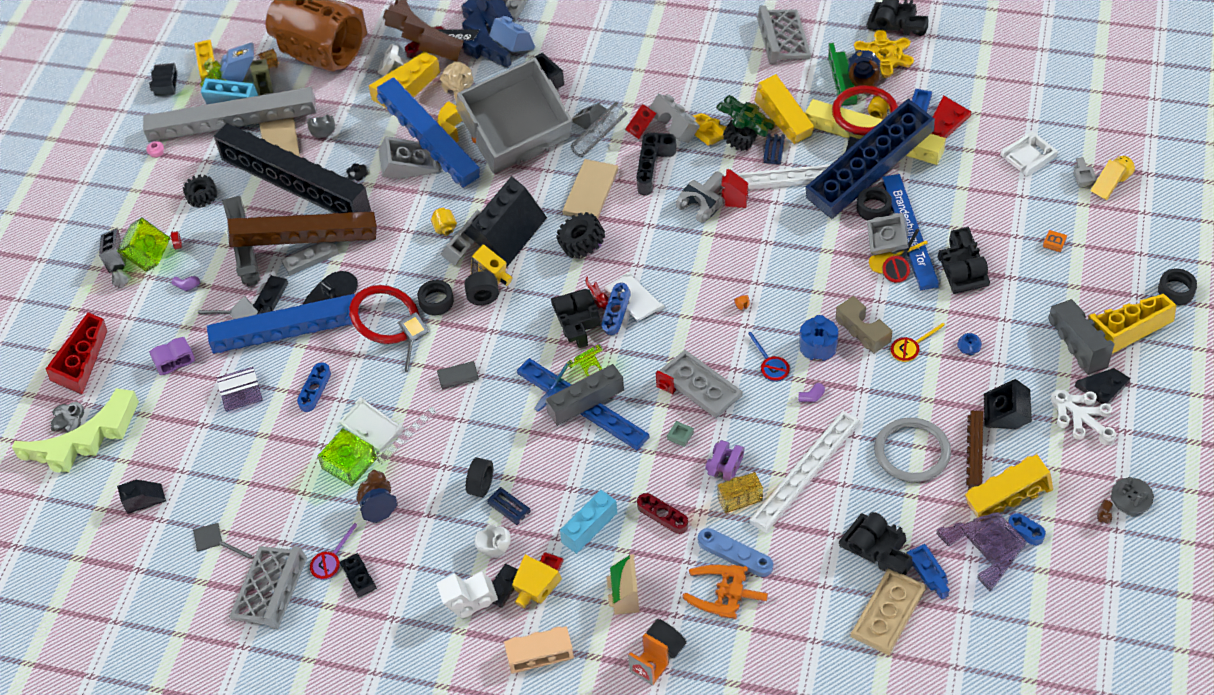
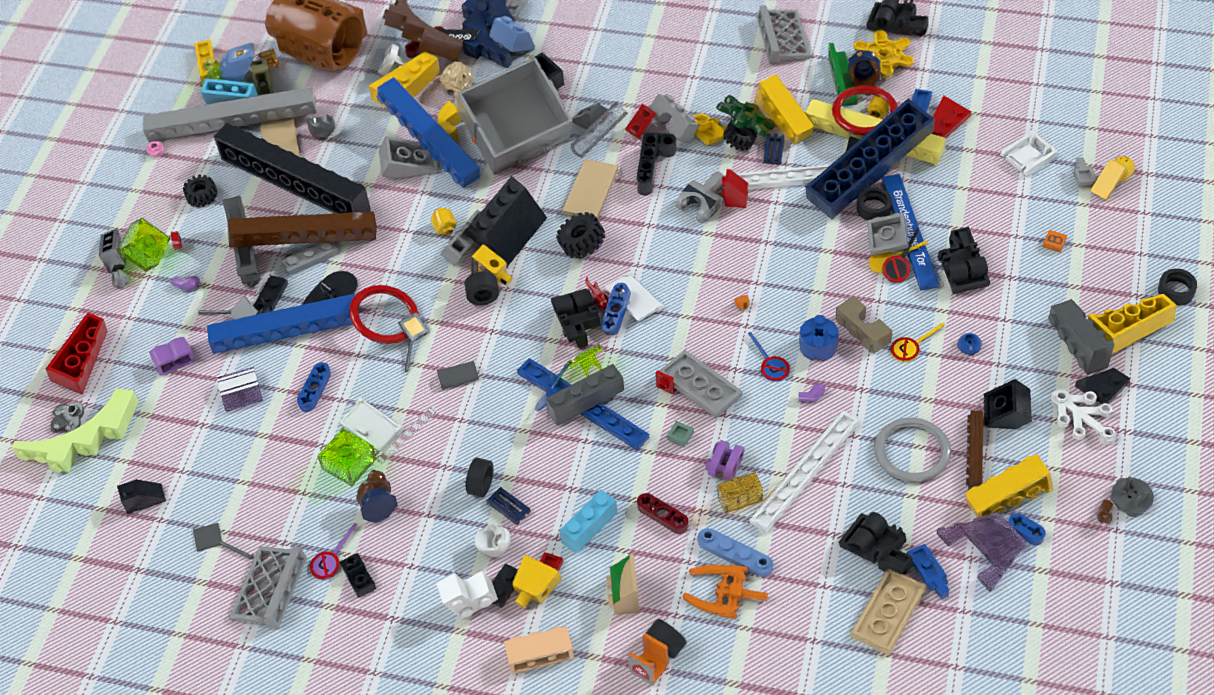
(163, 79): black brick -> none
(357, 172): black plant -> none
(435, 308): black tyre -> none

